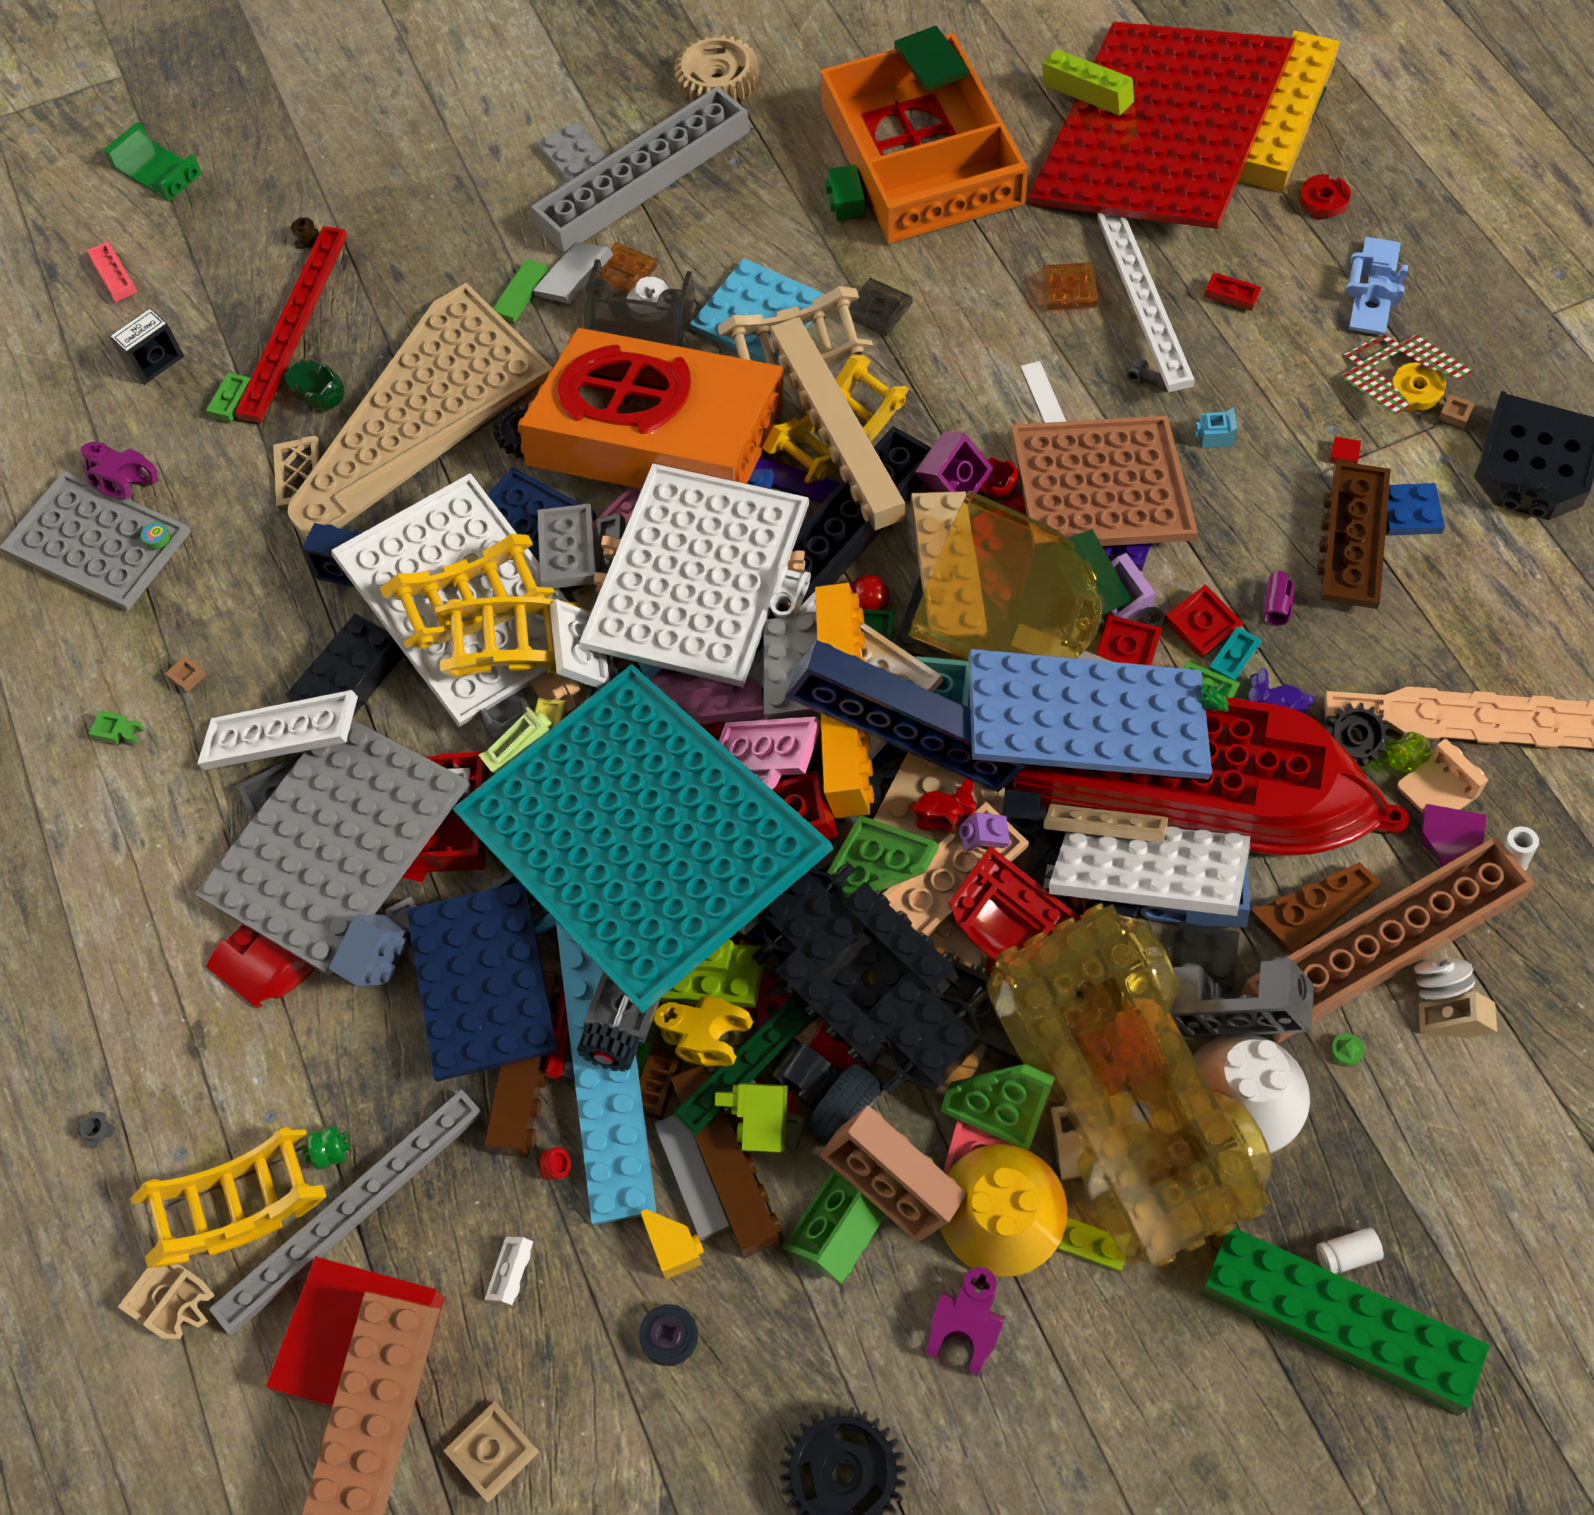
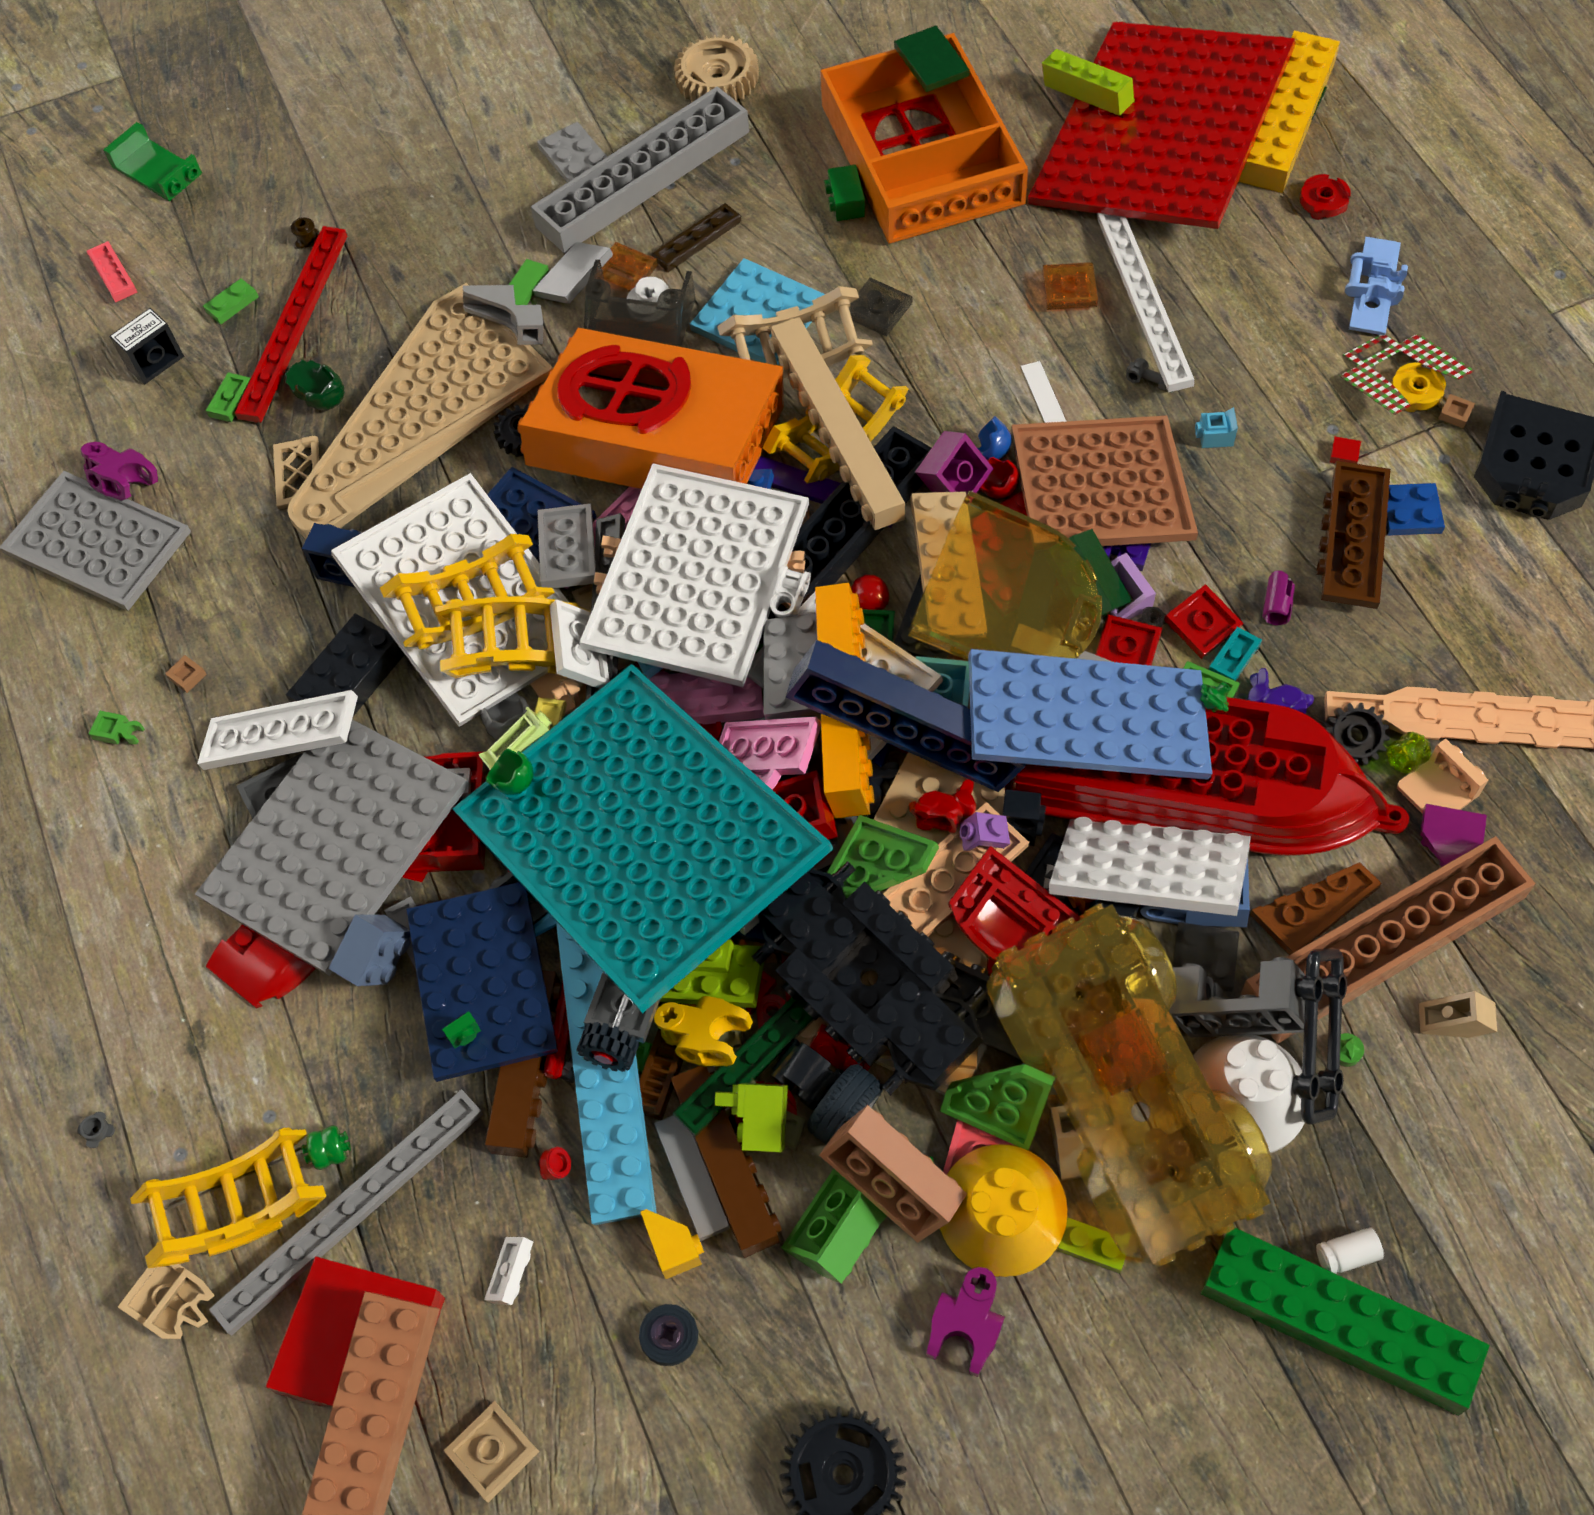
(155, 535): tile -> none
(230, 301): none -> bright green plate
(462, 1030): none -> green plate
(498, 305): none -> light grey arch
(511, 773): none -> green hair
(697, 237): none -> dark brown tile
(994, 439): none -> blue hair
(1106, 823): tan tile -> none
(1232, 291): red plate -> none
(1331, 1079): none -> black bar
(1444, 978): white piece -> none
(1522, 845): white piece -> none

